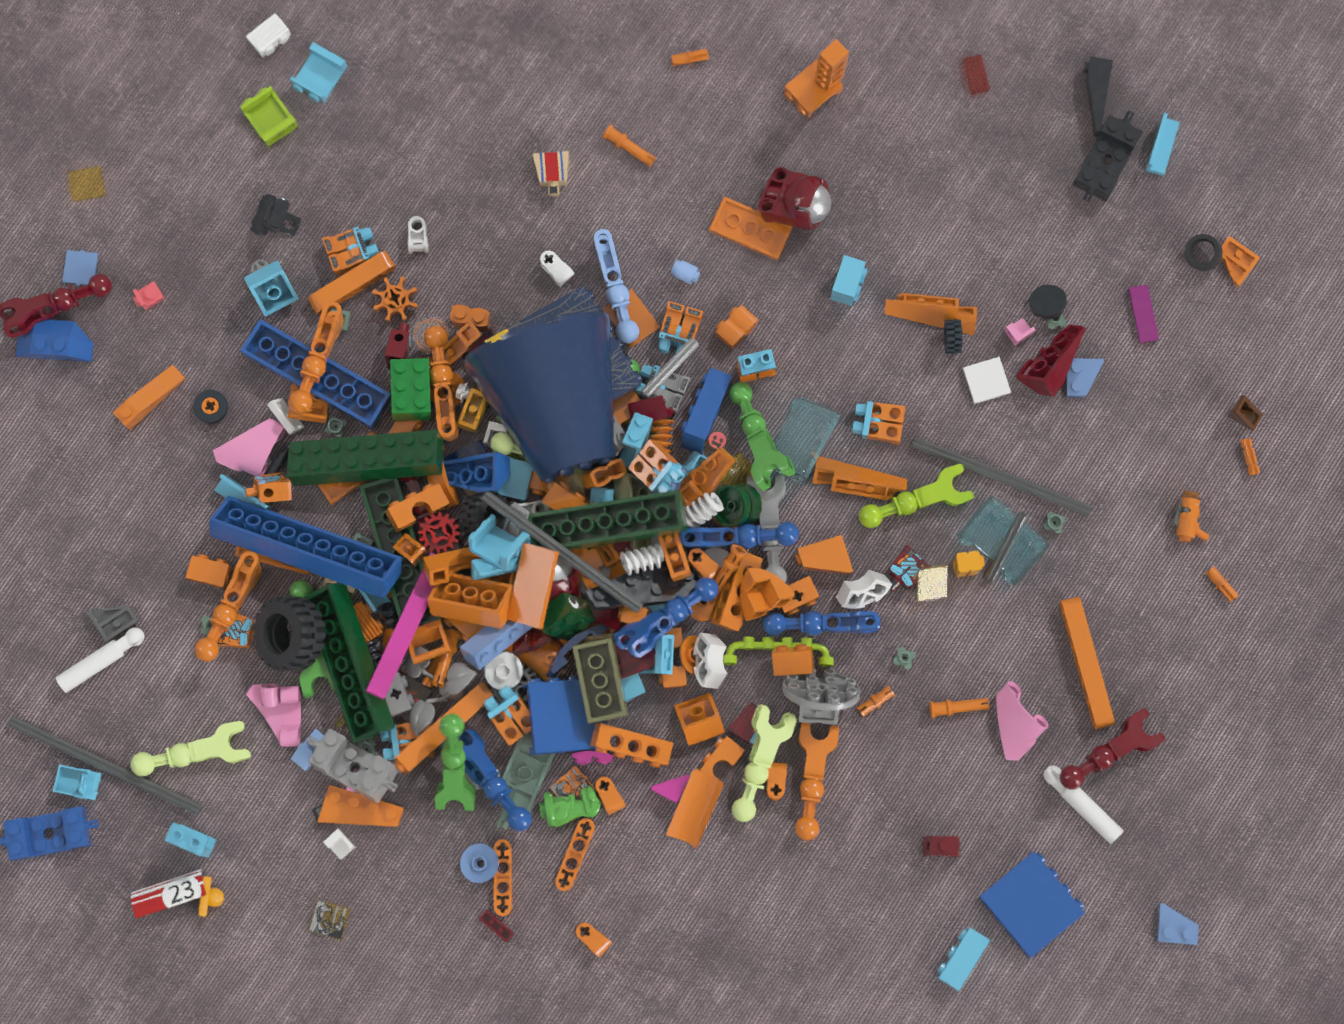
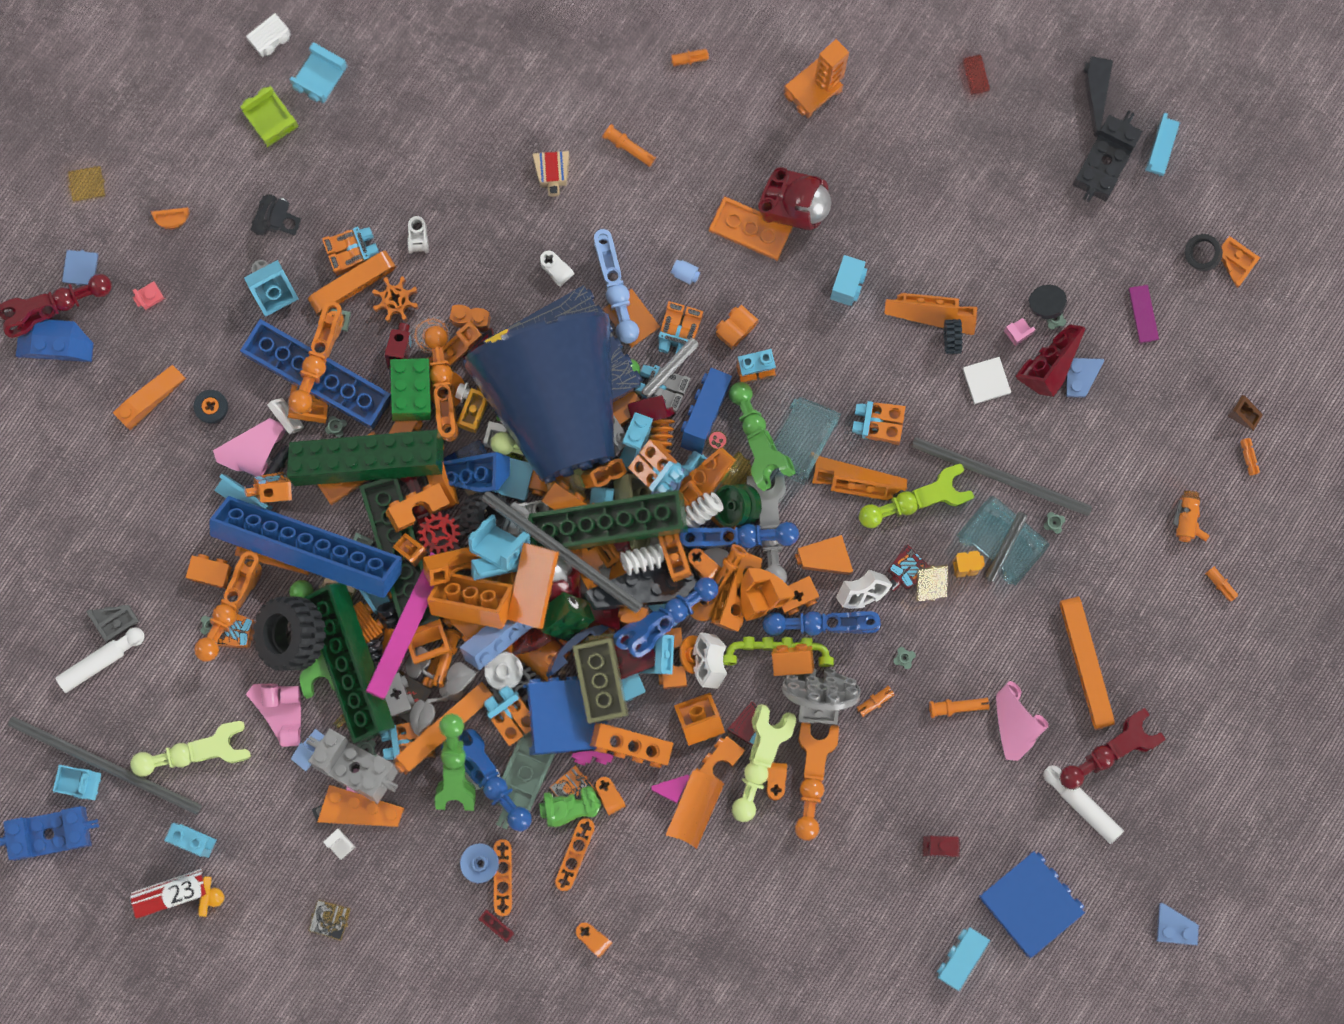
(171, 218): none -> orange tile

